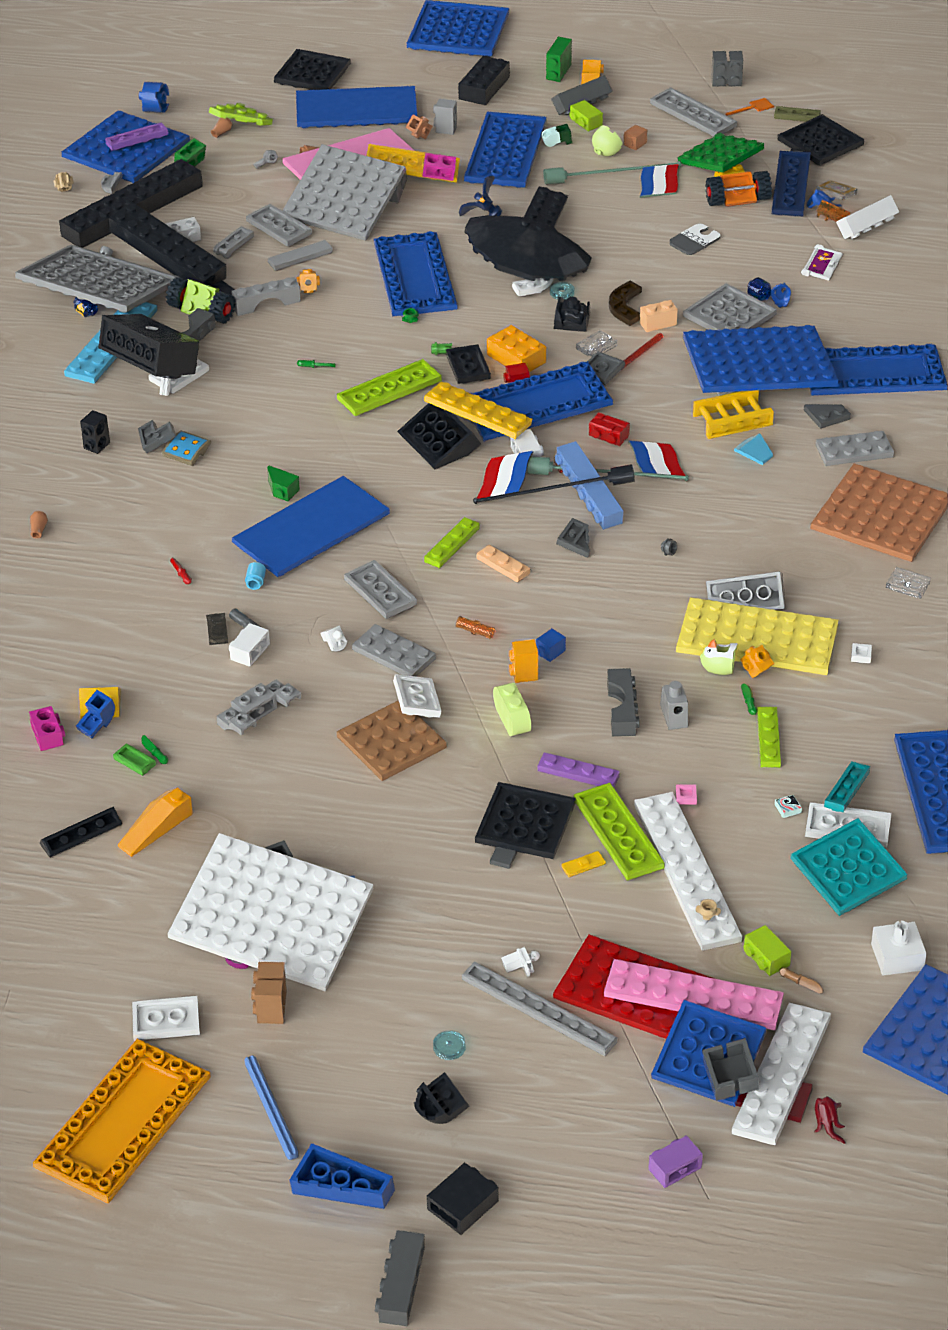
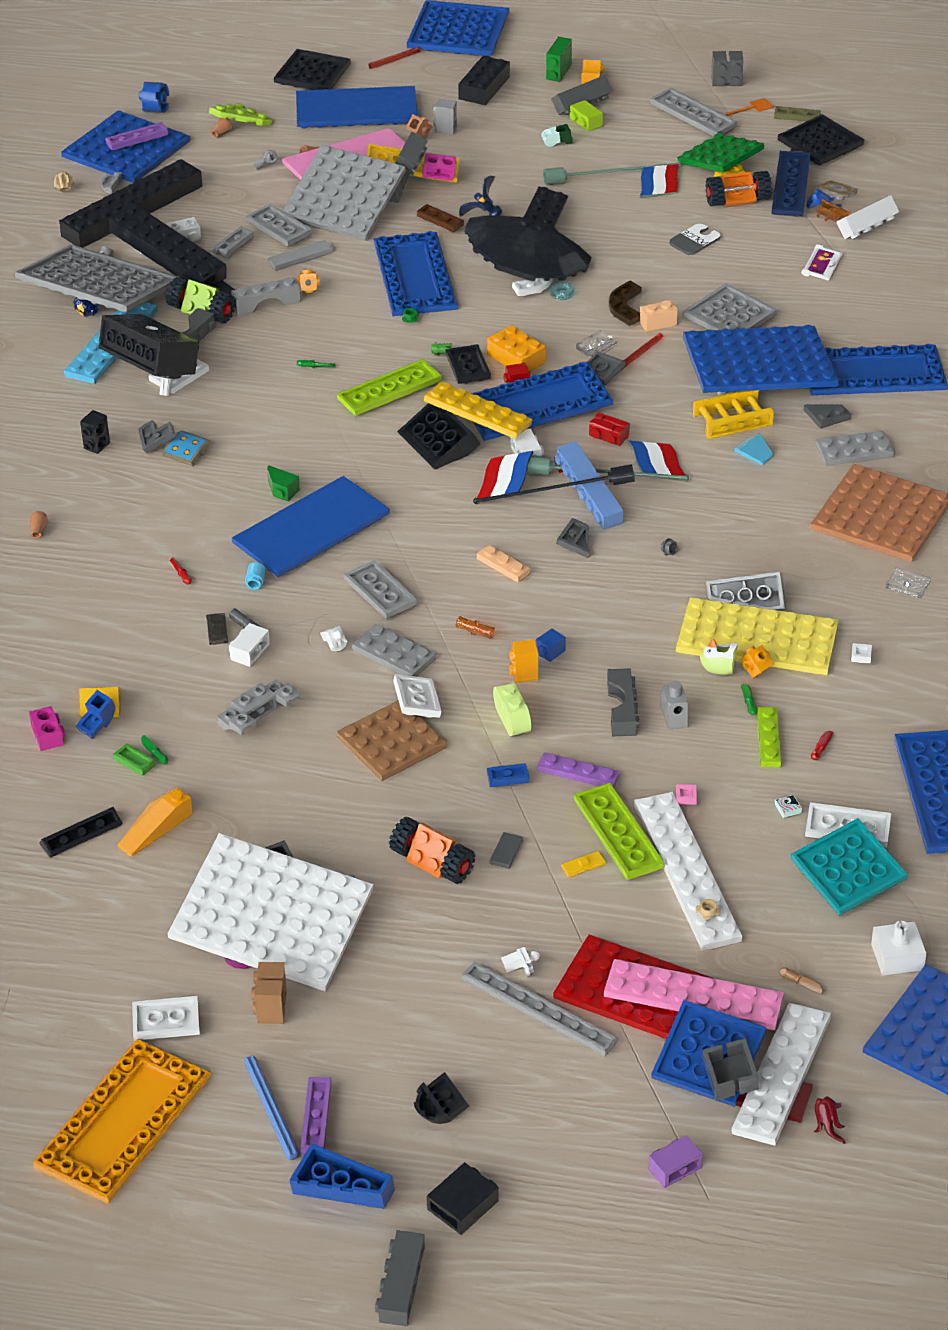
(192, 152): green brick -> none
(316, 1112): none -> medium lavender plate
(394, 57): none -> clear red bar
(412, 153): none -> dark grey piece
(432, 850): none -> plate
(440, 218): none -> reddish brown plate
(451, 542): lime plate -> none
(452, 1038): clear light blue piece -> none
(505, 149): blue plate -> none
(508, 775): none -> blue plate
(525, 820): black plate -> none
(571, 315): black brick -> none
(605, 142): yellowish green cylinder -> none
(635, 137): nougat brick -> none
(759, 289): clear blue head -> none
(767, 950): lime brick -> none
(781, 299): blue piece -> none
(821, 745): none -> red piece
(847, 787): teal plate -> none

